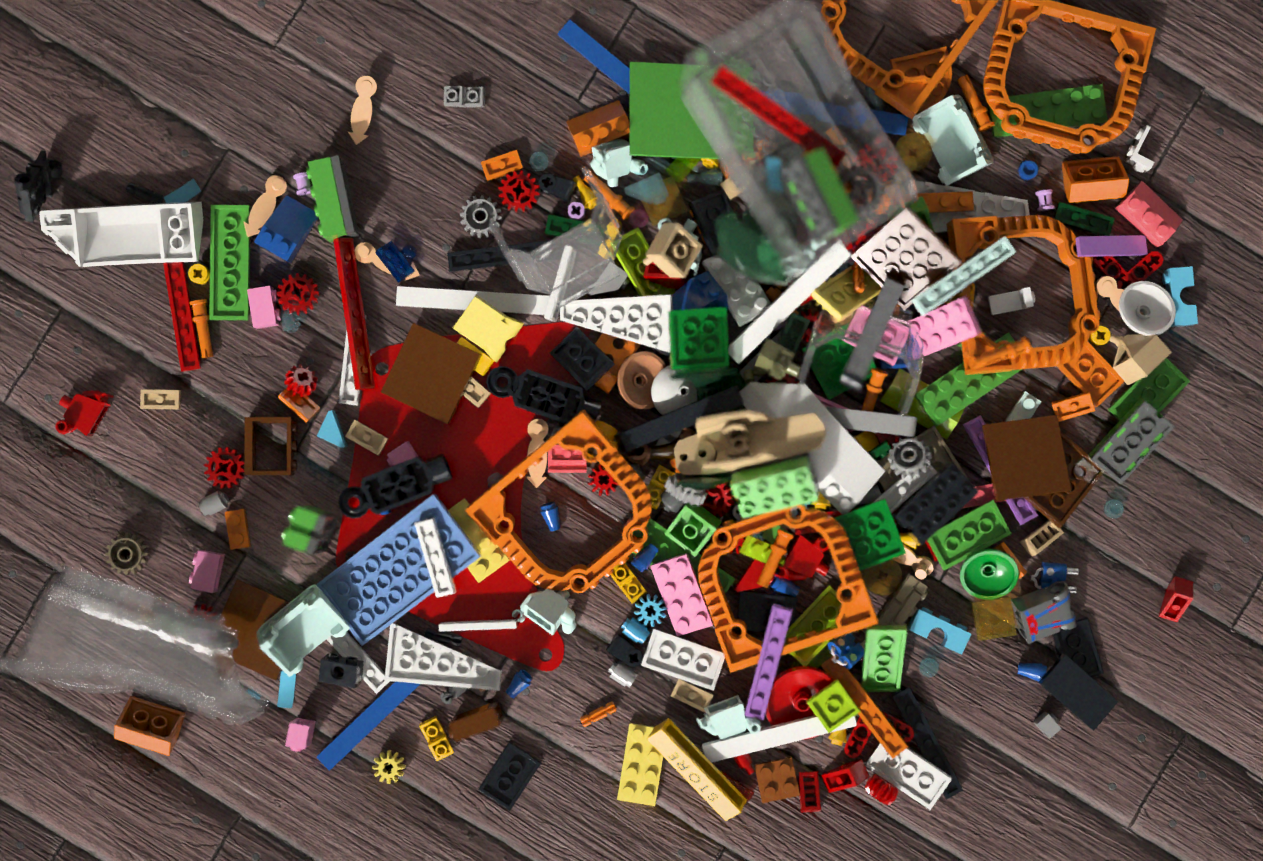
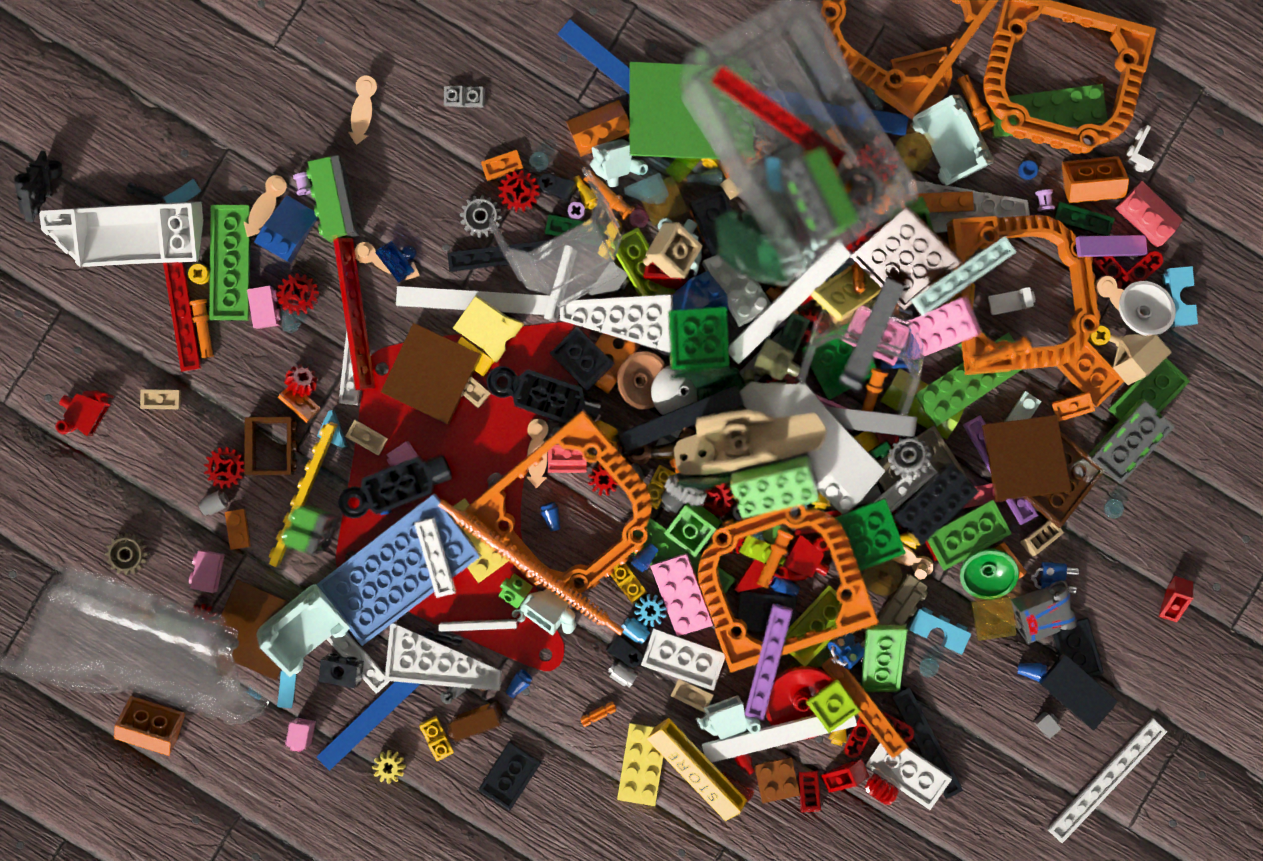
(305, 486): none -> yellow plate
(514, 590): none -> bright green brick
(602, 618): none -> orange hose
(1107, 780): none -> white tile

